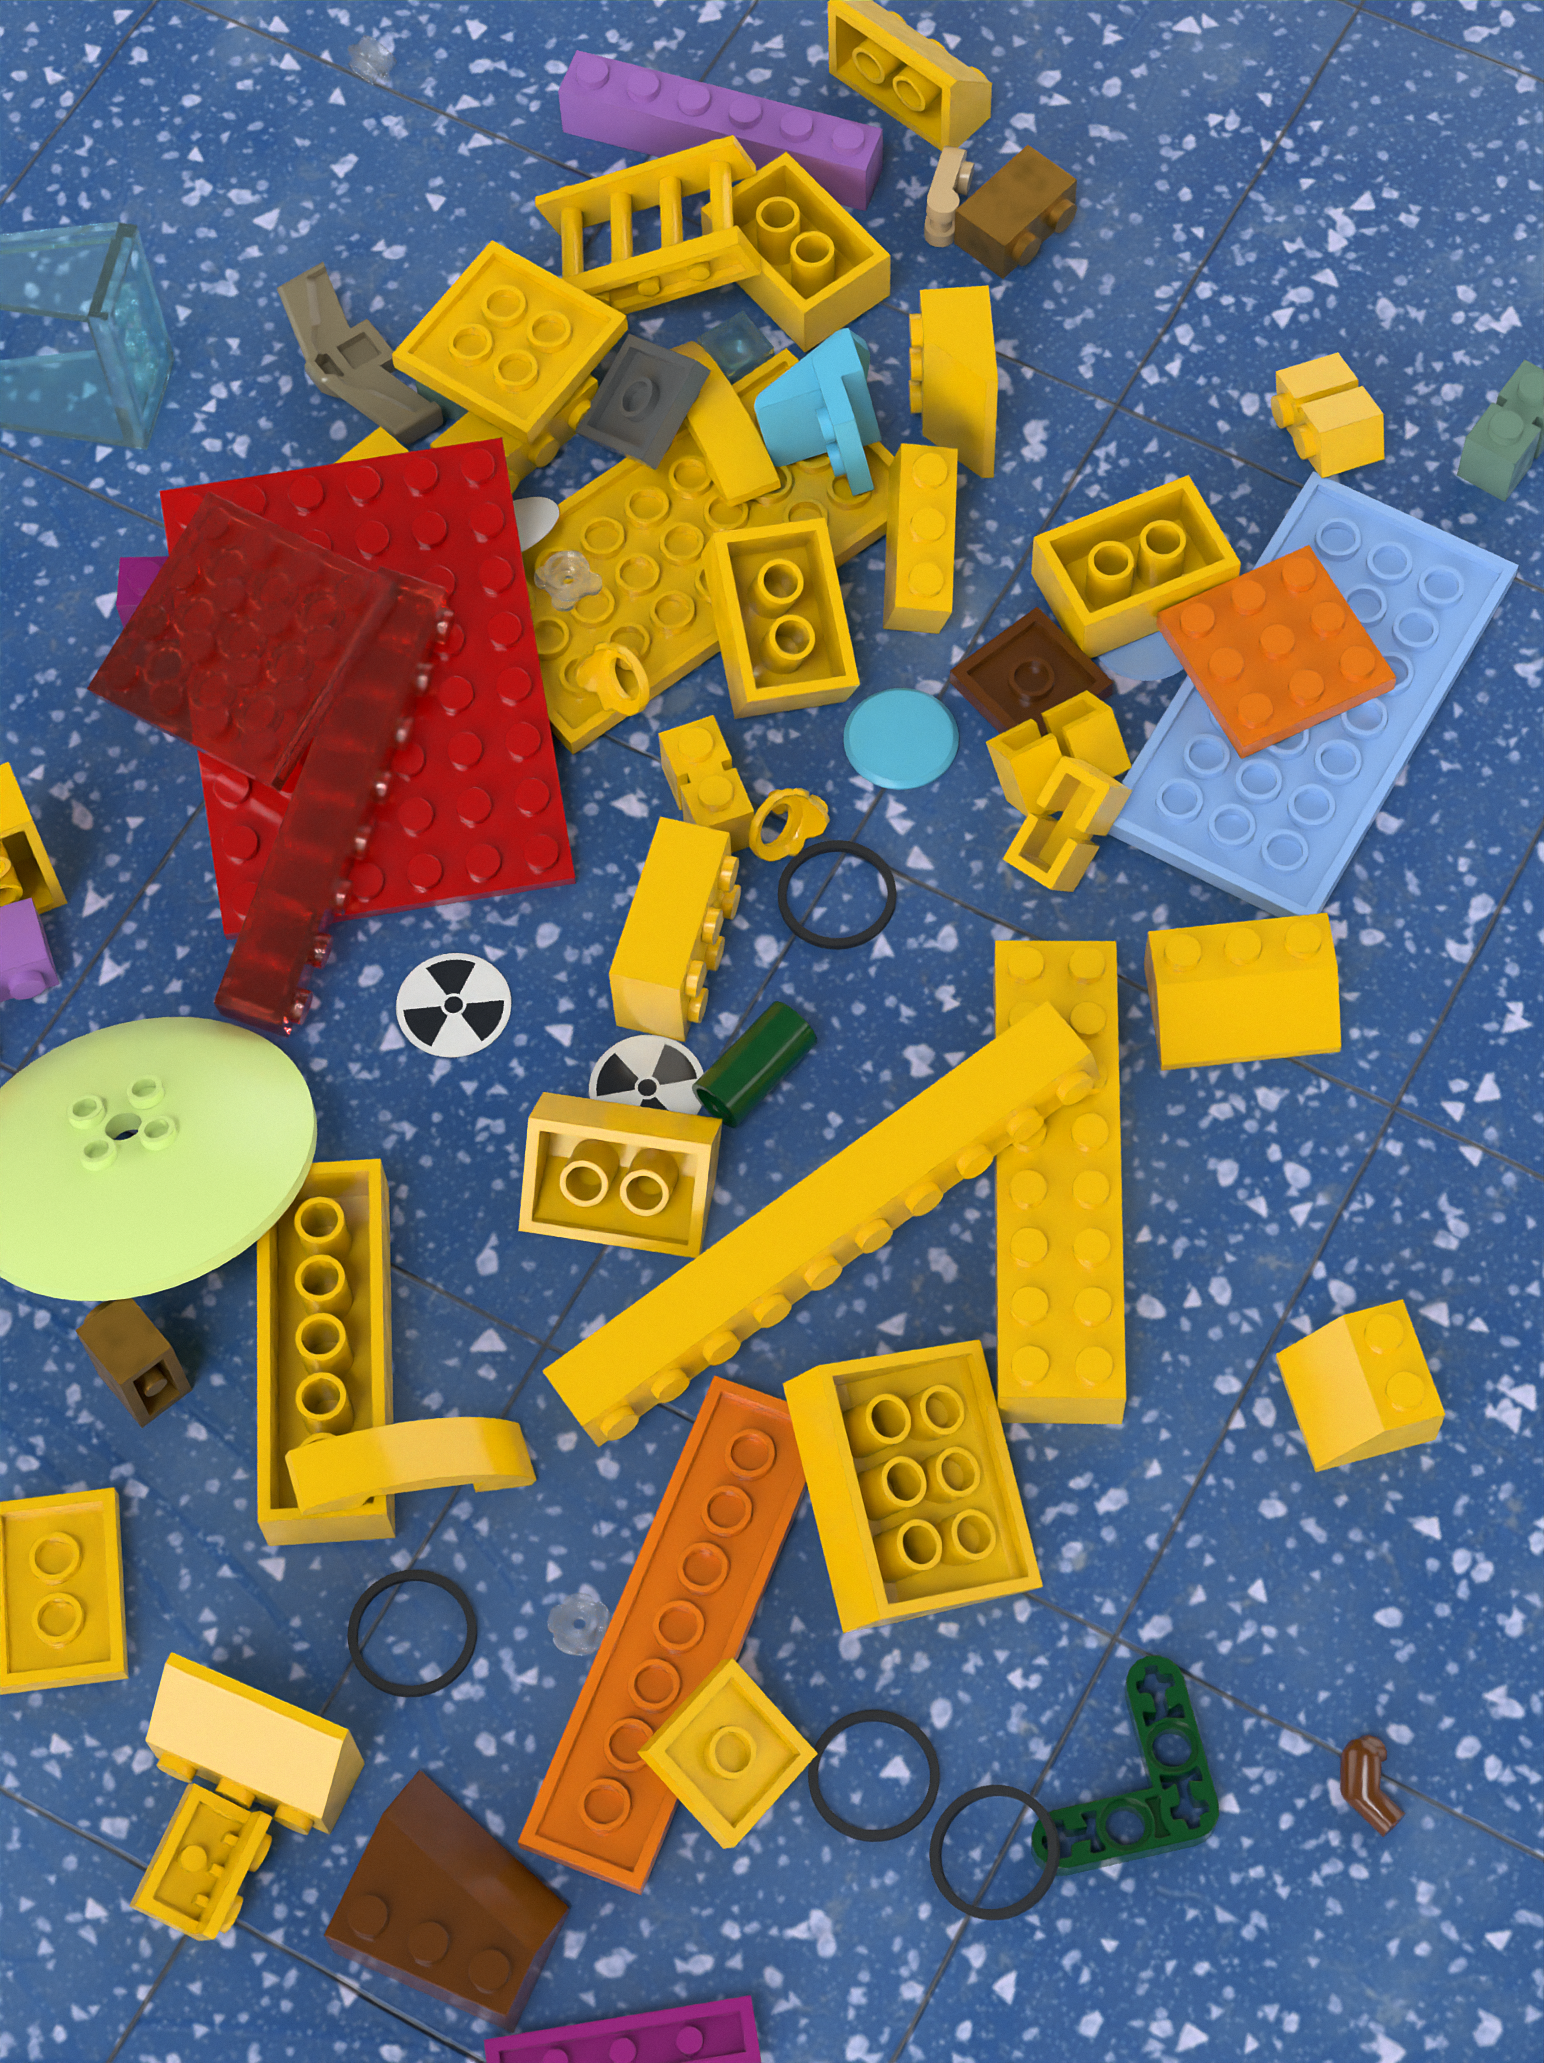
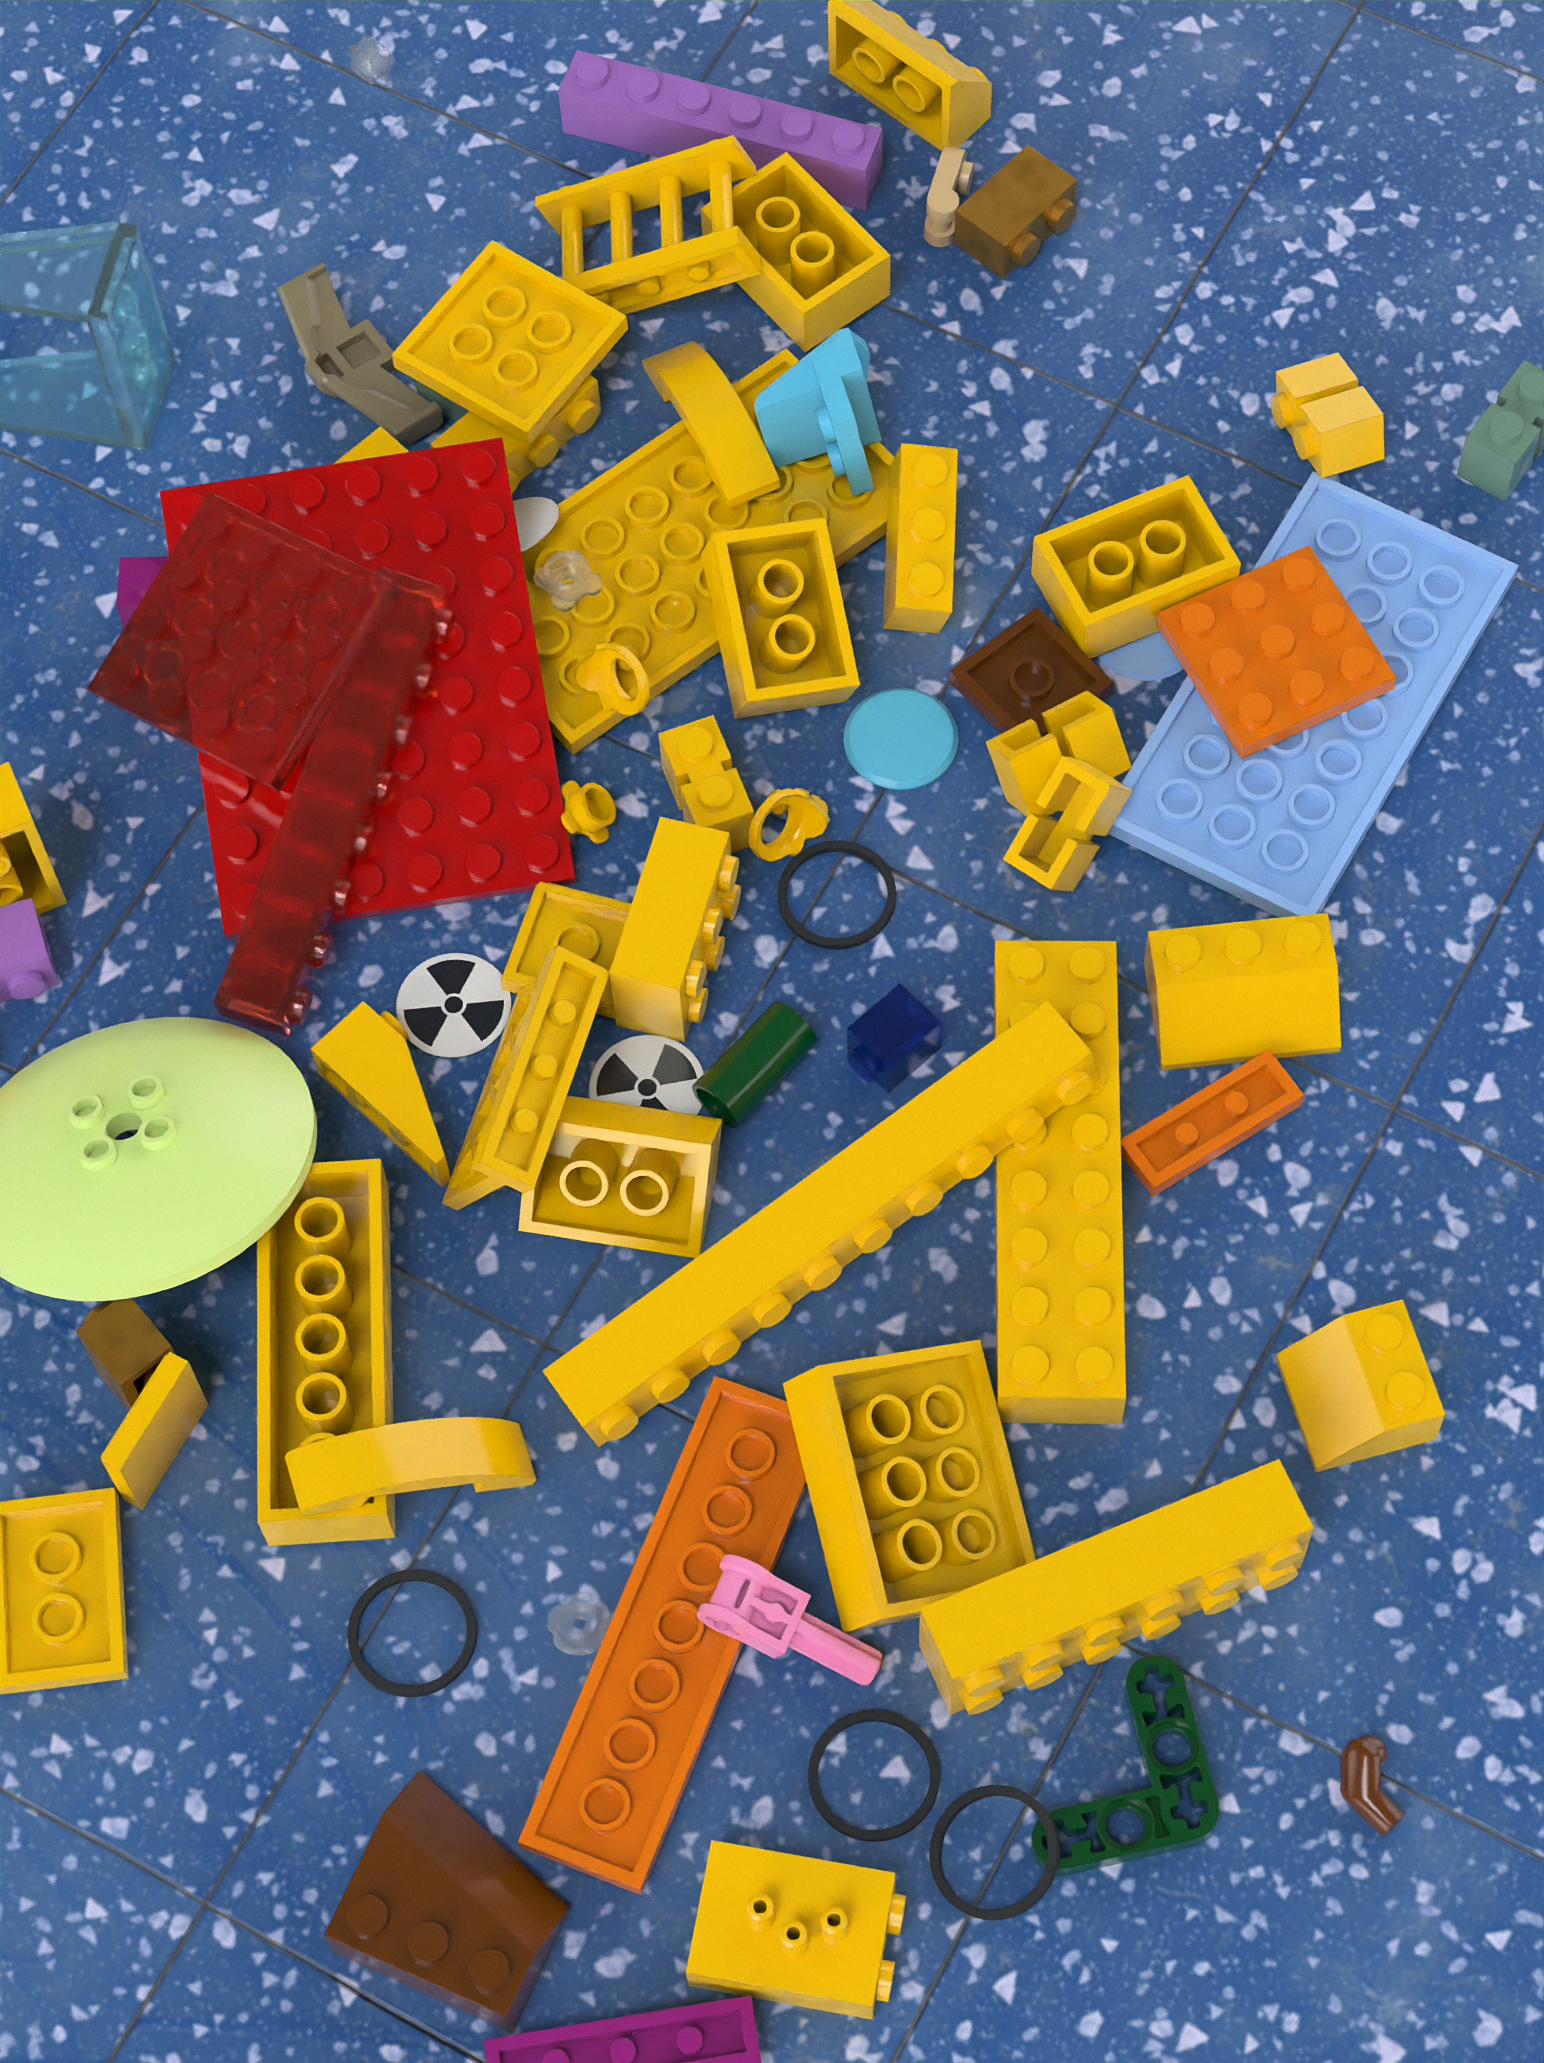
(154, 1430): none -> yellow tile
(203, 1864): yellow bracket -> none
(252, 1746): yellow slope -> none
(374, 1071): none -> yellow slope
(528, 1079): none -> yellow fence
(567, 918): none -> yellow tile
(587, 810): none -> yellow plate
(643, 401): dark grey plate -> none
(727, 1753): yellow plate -> none
(737, 346): clear light blue plate -> none
(772, 1617): none -> bright pink connector
(794, 1930): none -> yellow piece
(893, 1039): none -> clear blue brick
(956, 373): yellow slope -> none
(1115, 1589): none -> yellow brick
(1210, 1122): none -> orange plate

